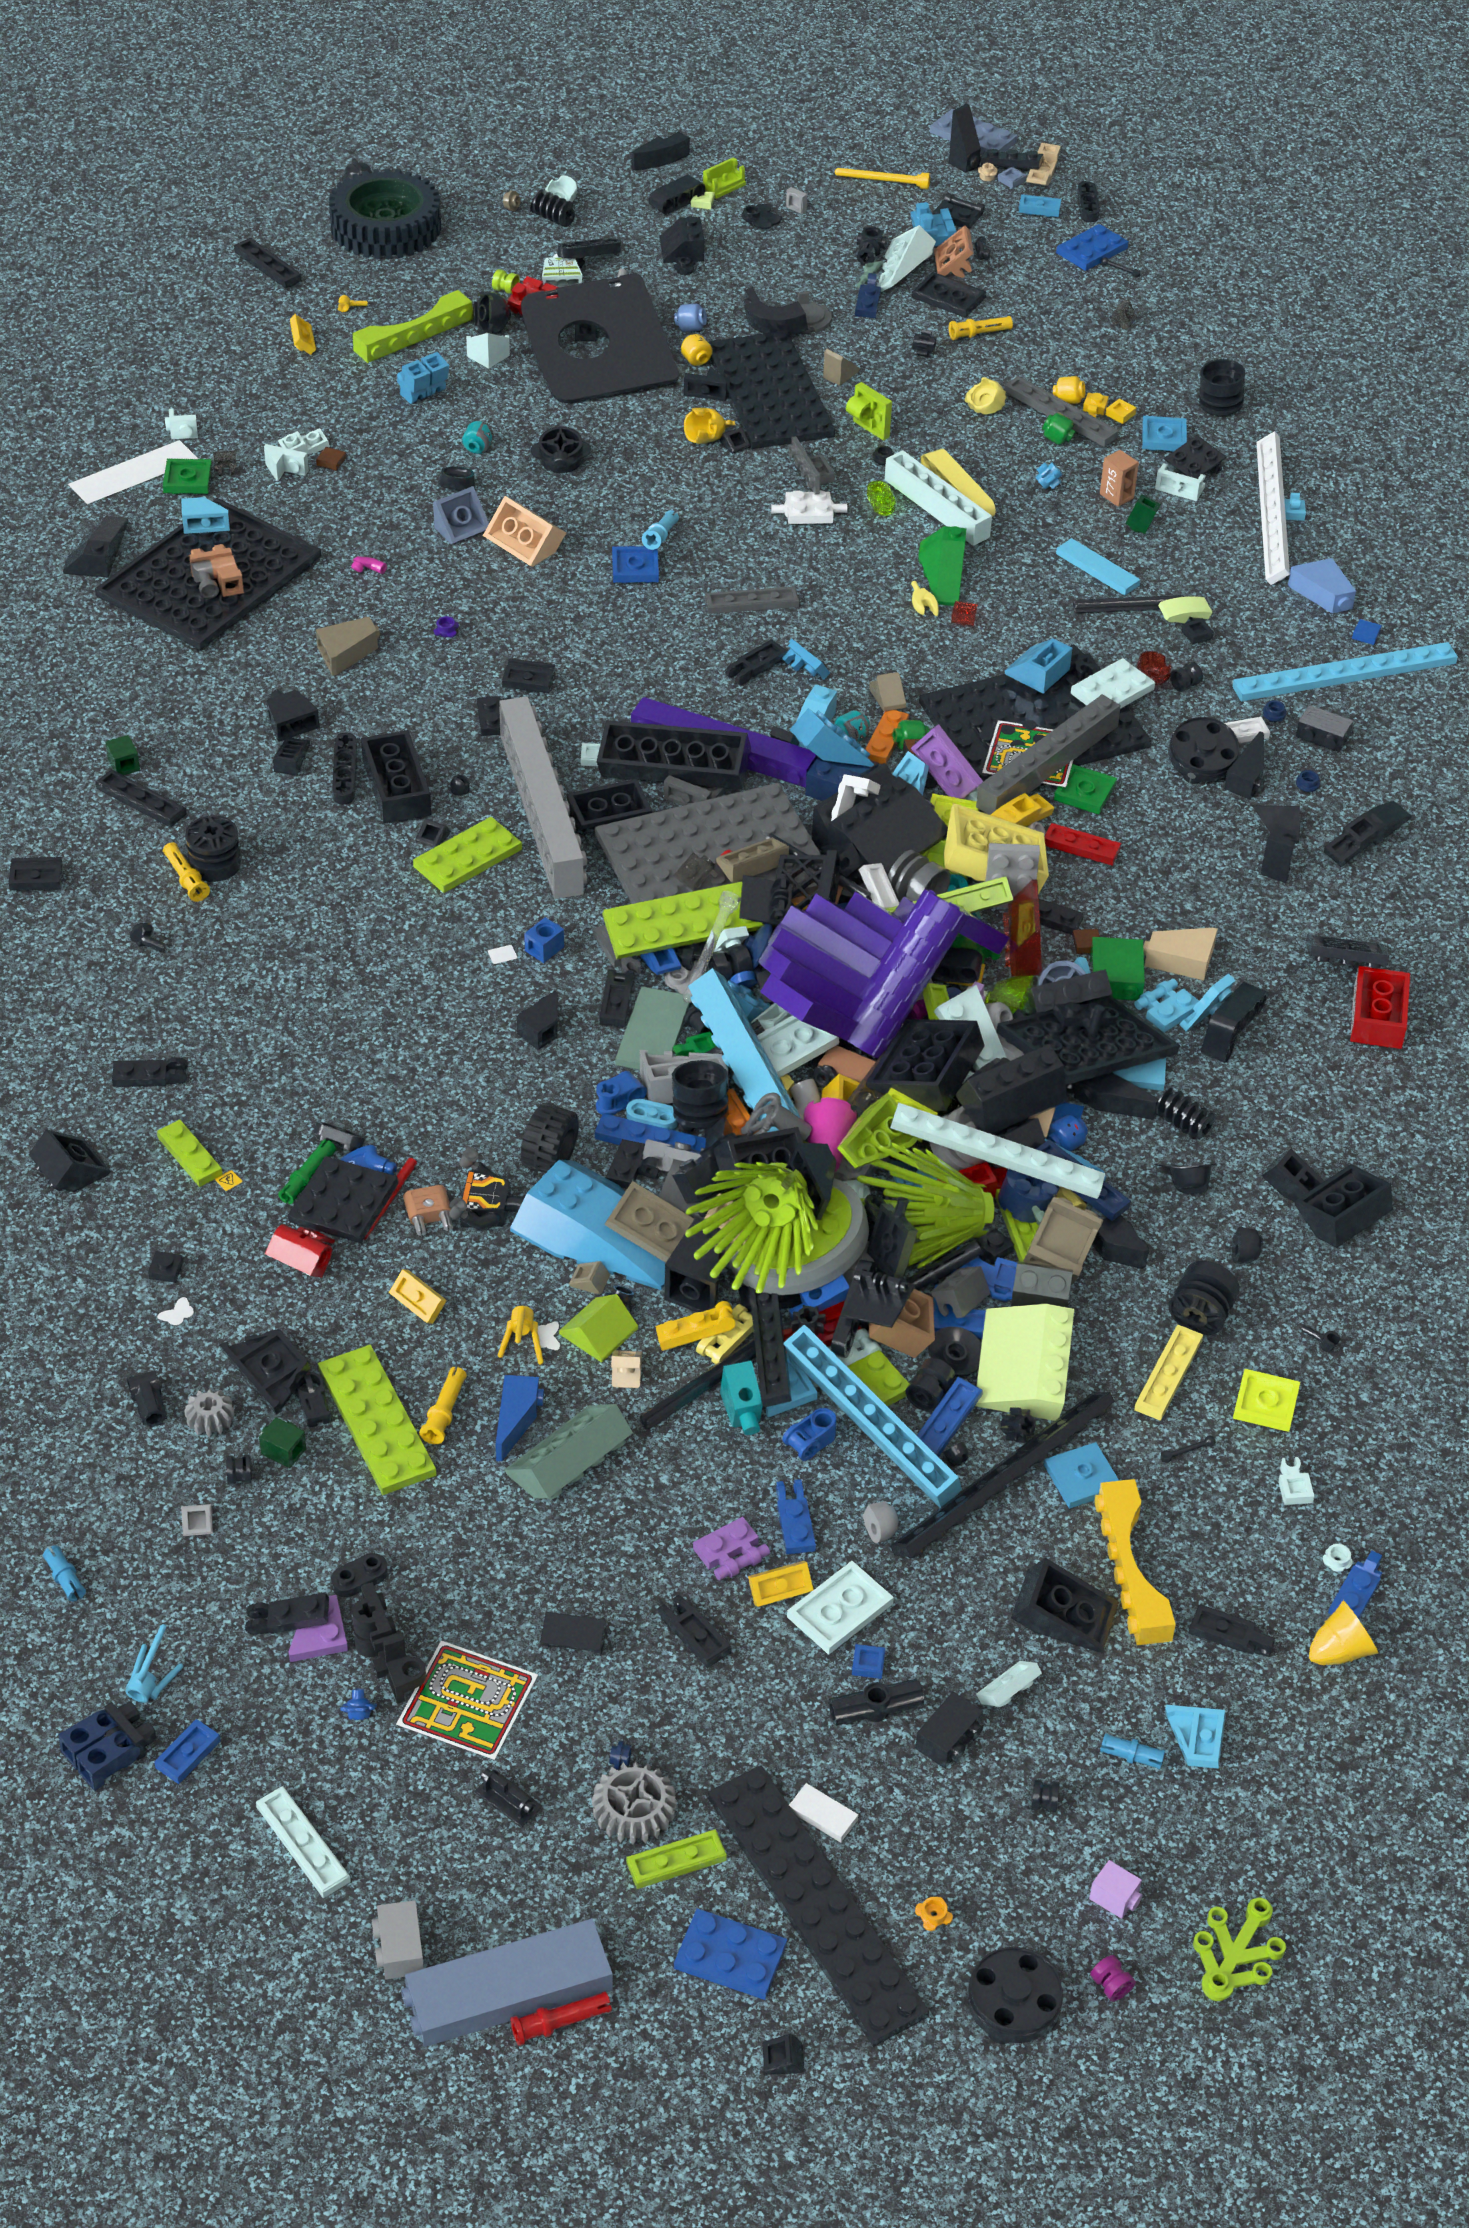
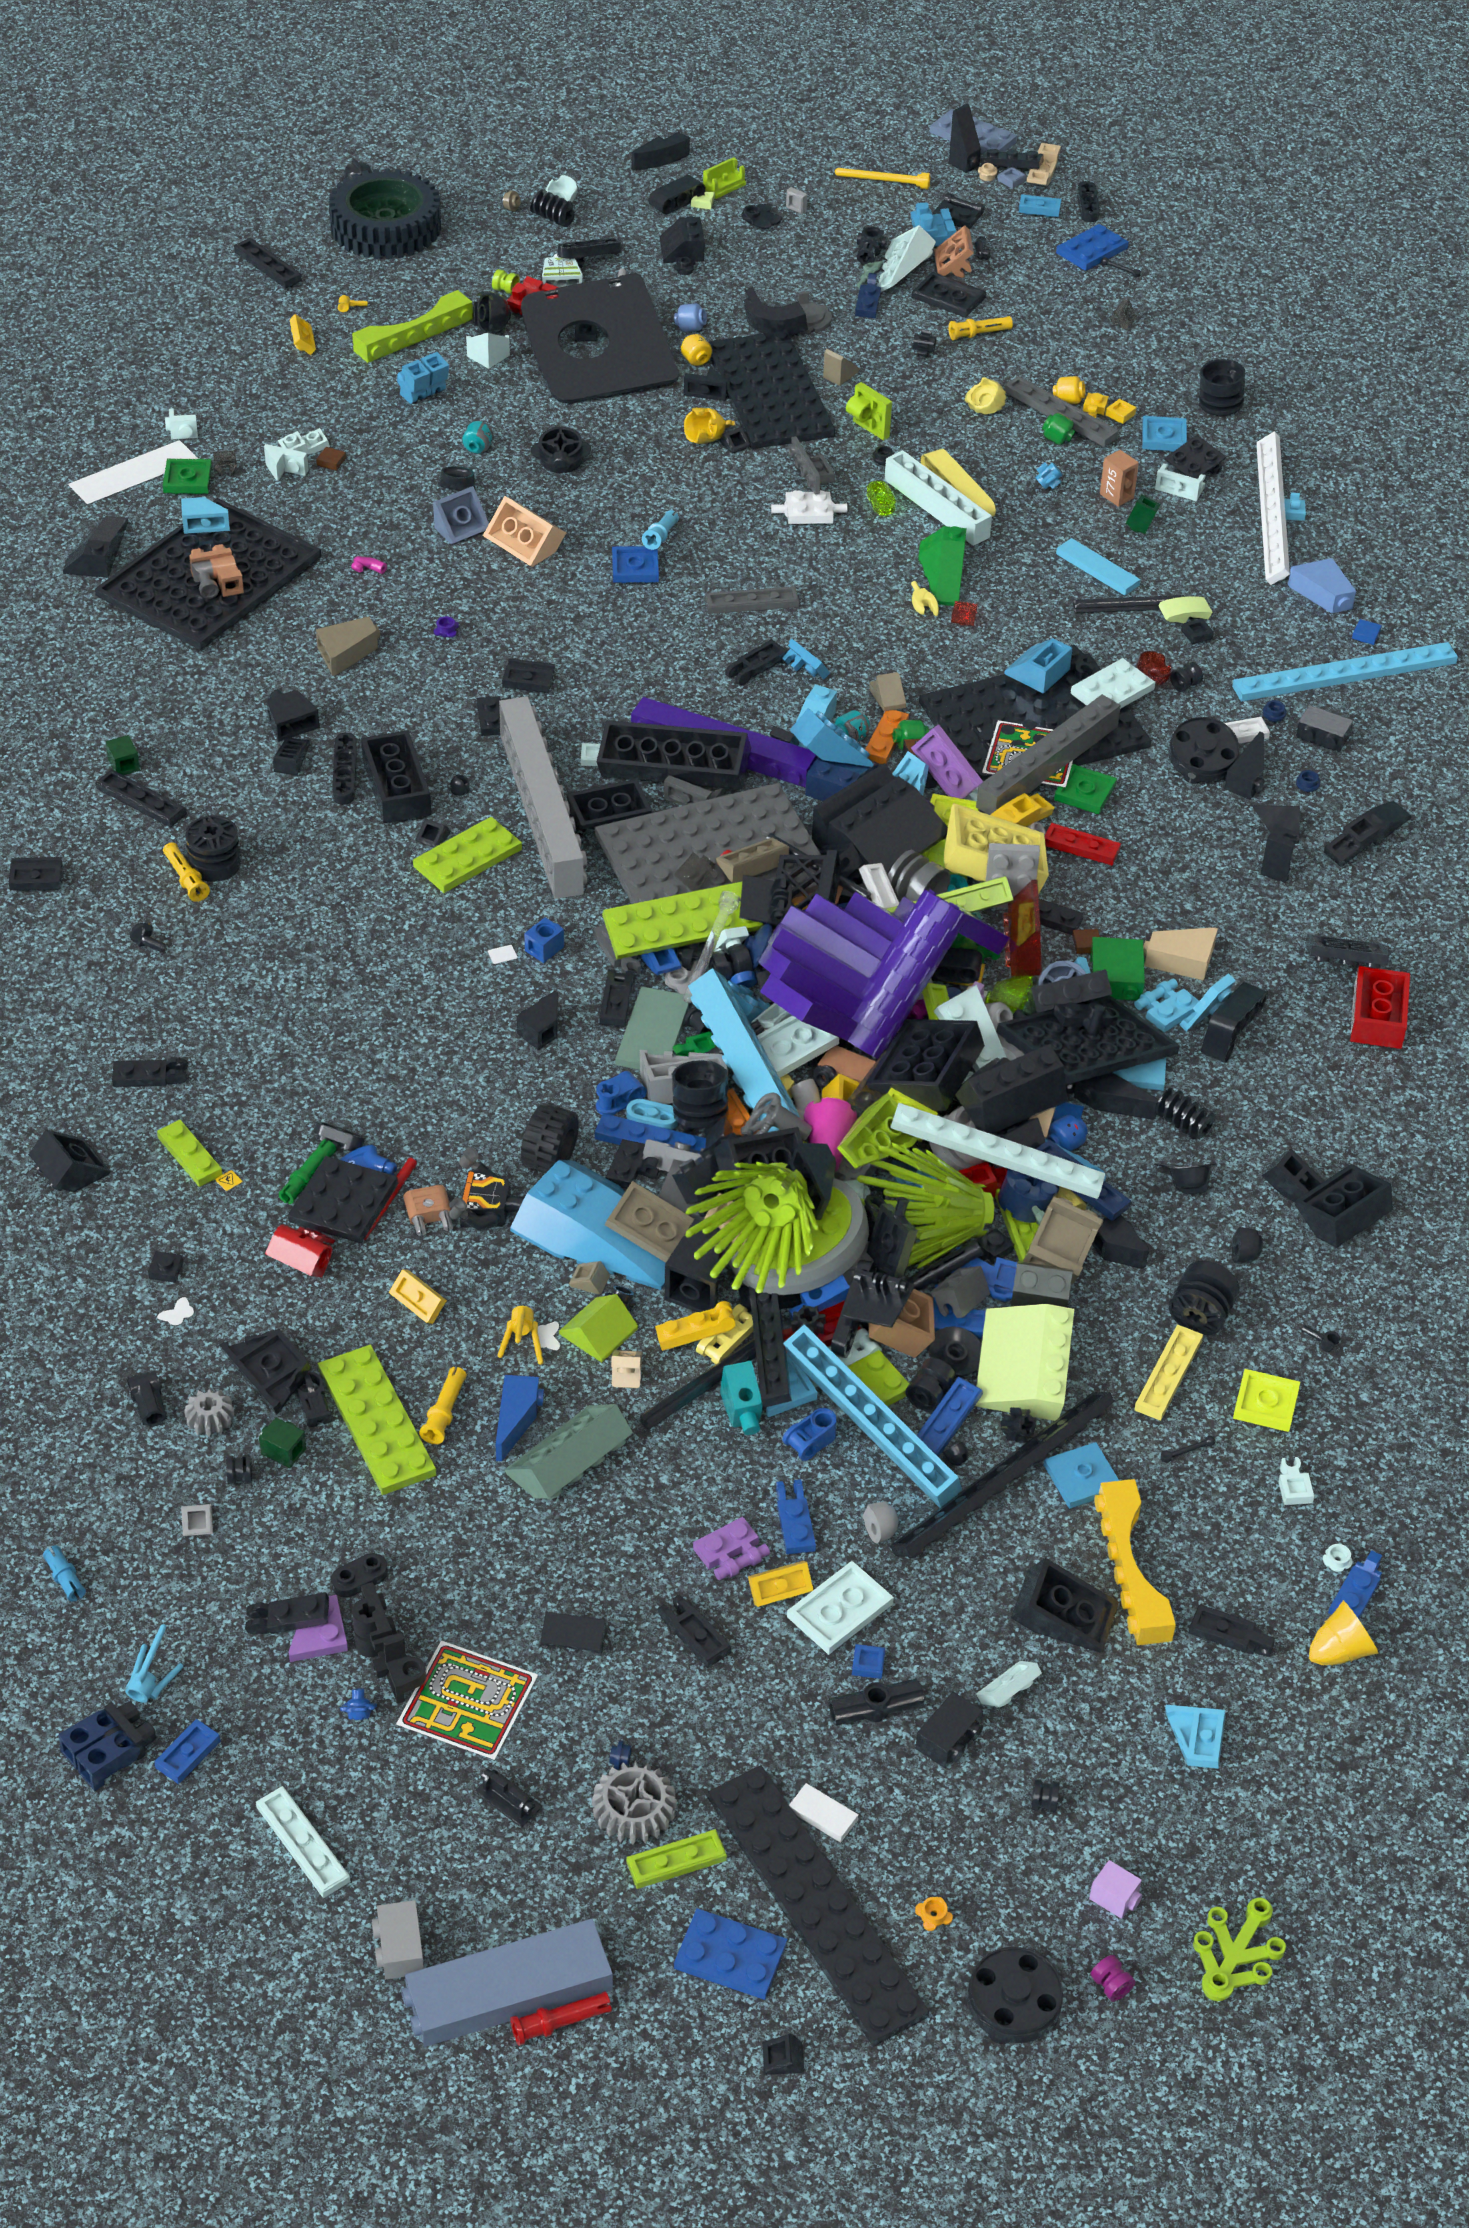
(847, 792): white bracket -> none
(1132, 1751): dark azure pin -> none

